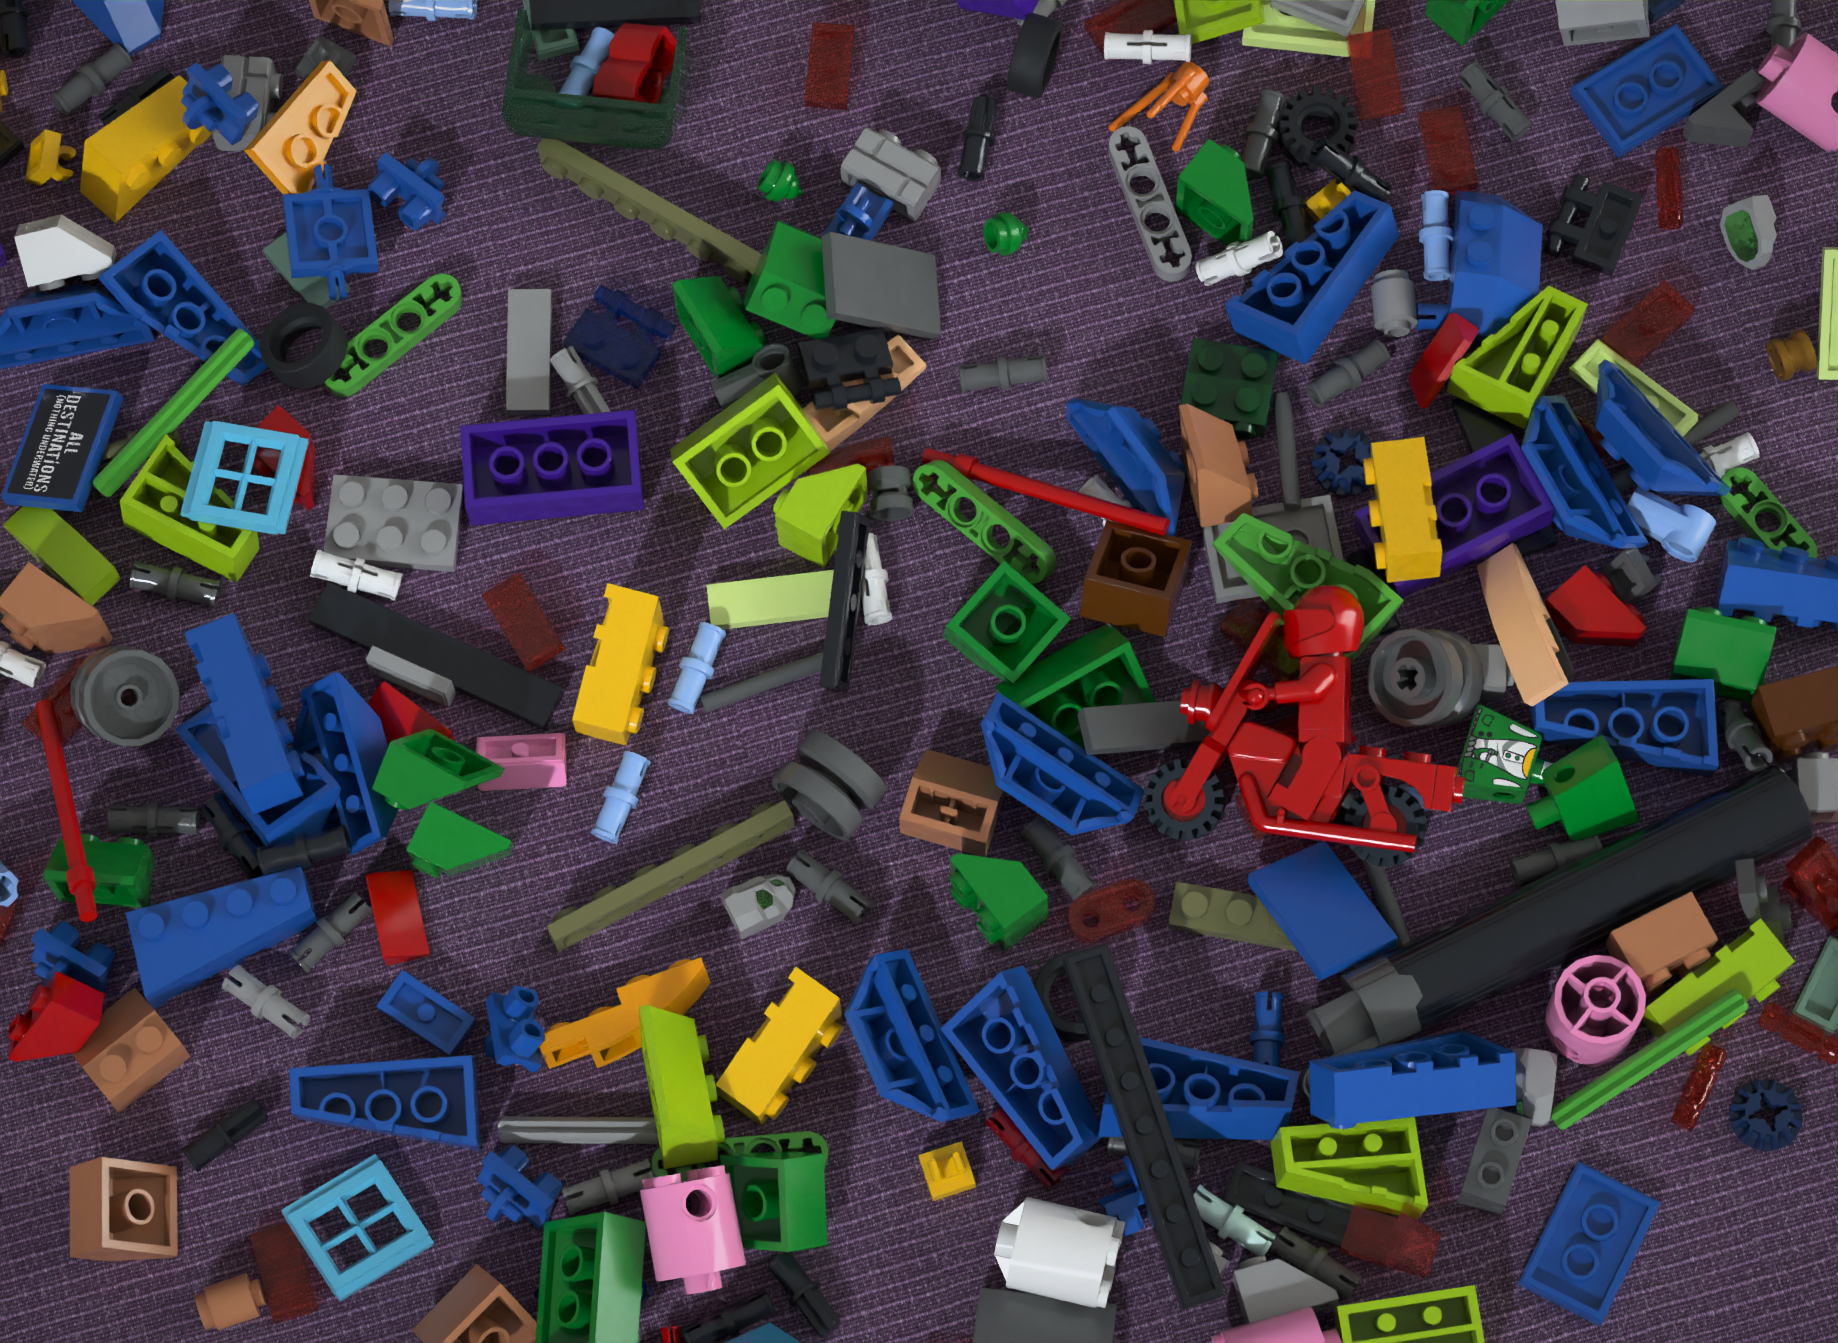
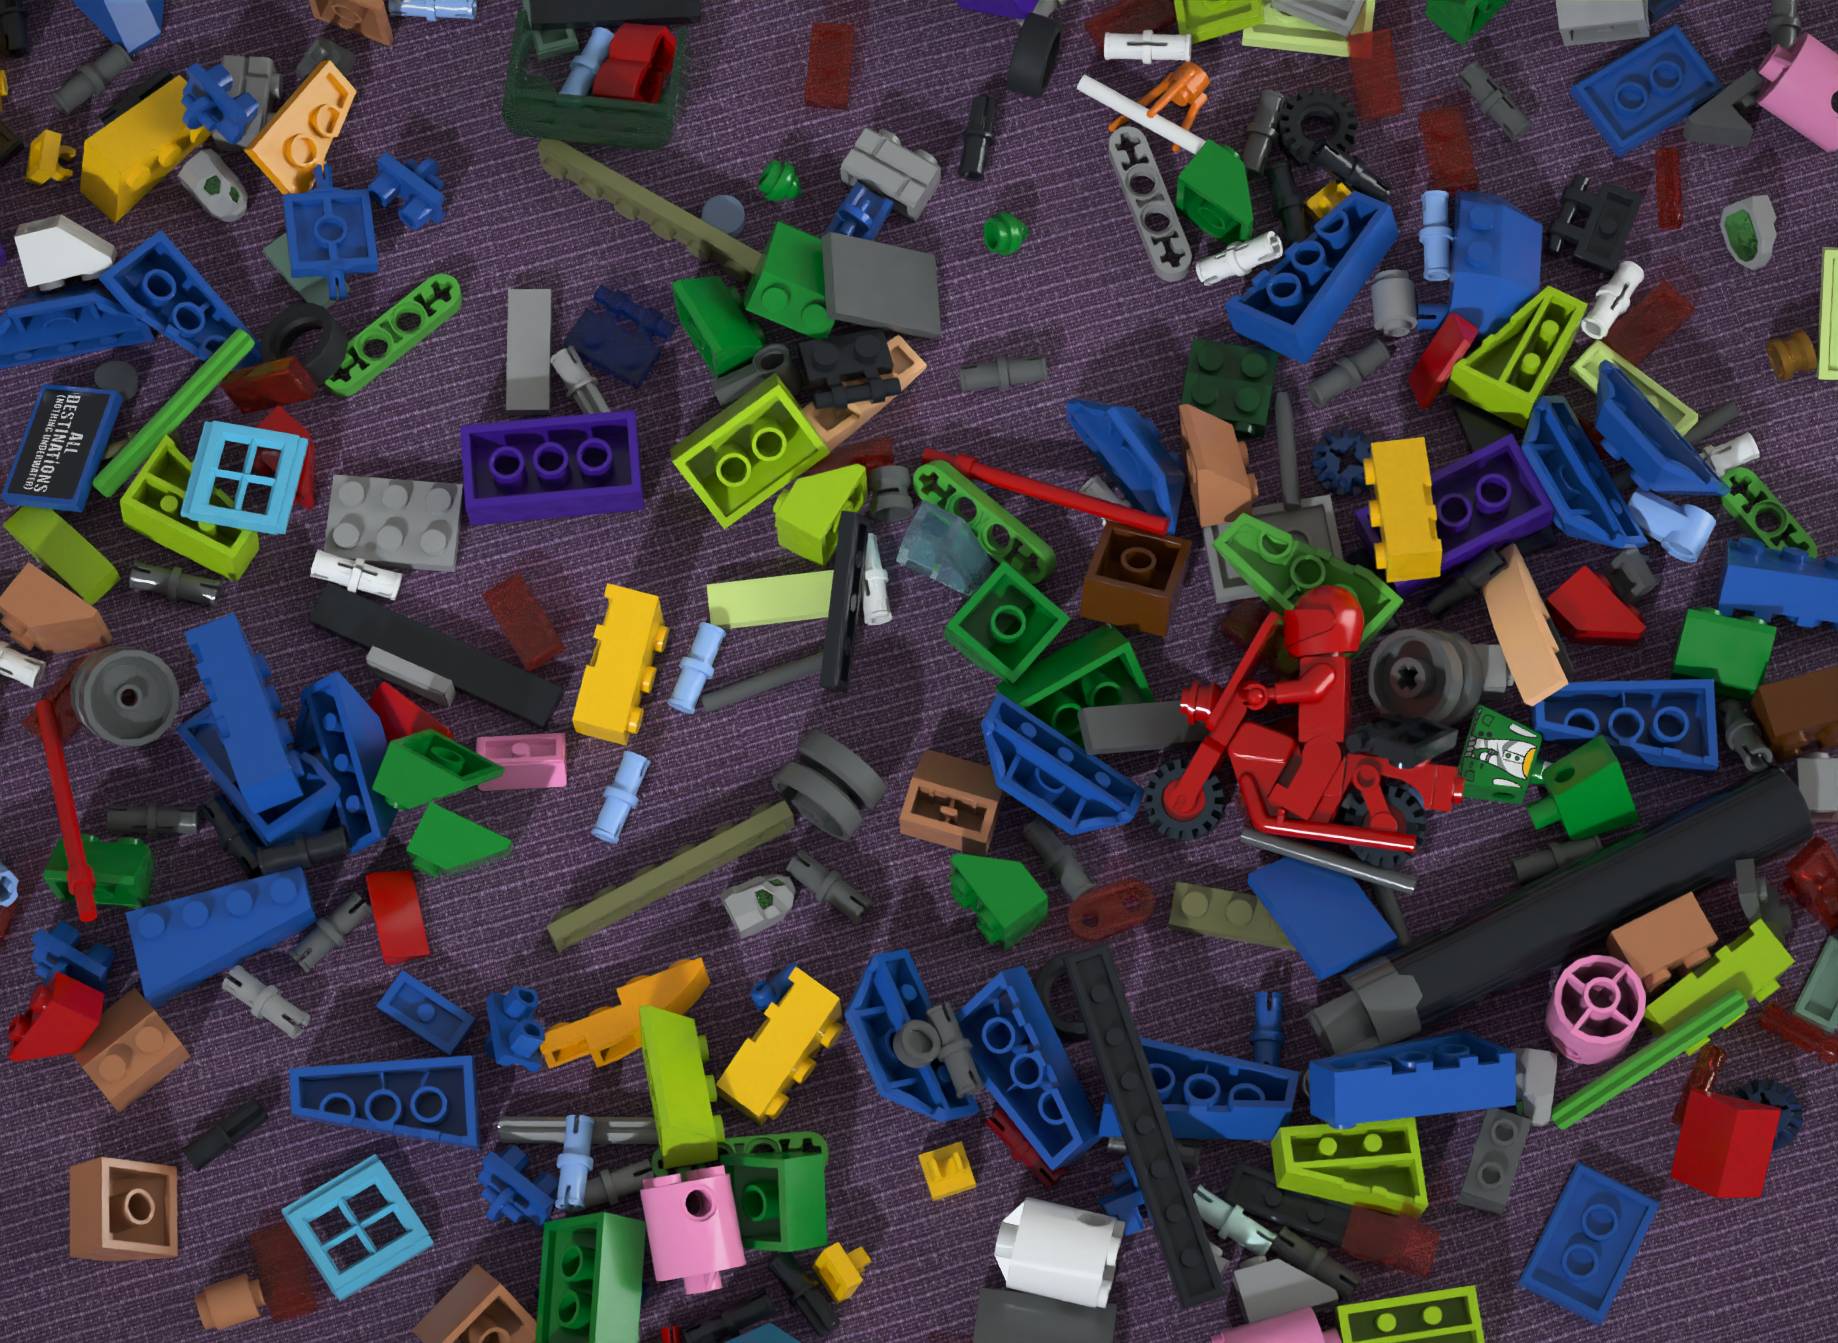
(117, 377): none -> dark grey tile
(214, 186): none -> light grey rock
(268, 385): none -> clear red plate
(575, 1163): none -> light blue pin
(724, 214): none -> sand blue tile
(773, 991): none -> blue arm
(841, 1271): none -> yellow tile
(917, 1044): none -> dark grey tile
(945, 550): none -> clear light blue slope
(955, 1050): none -> dark grey pin
(1139, 114): none -> white bar
(1329, 860): none -> dark grey bar
(1402, 740): none -> black plate
(1465, 583): none -> black pin
(1612, 299): none -> white pin
(1725, 1144): none -> red slope

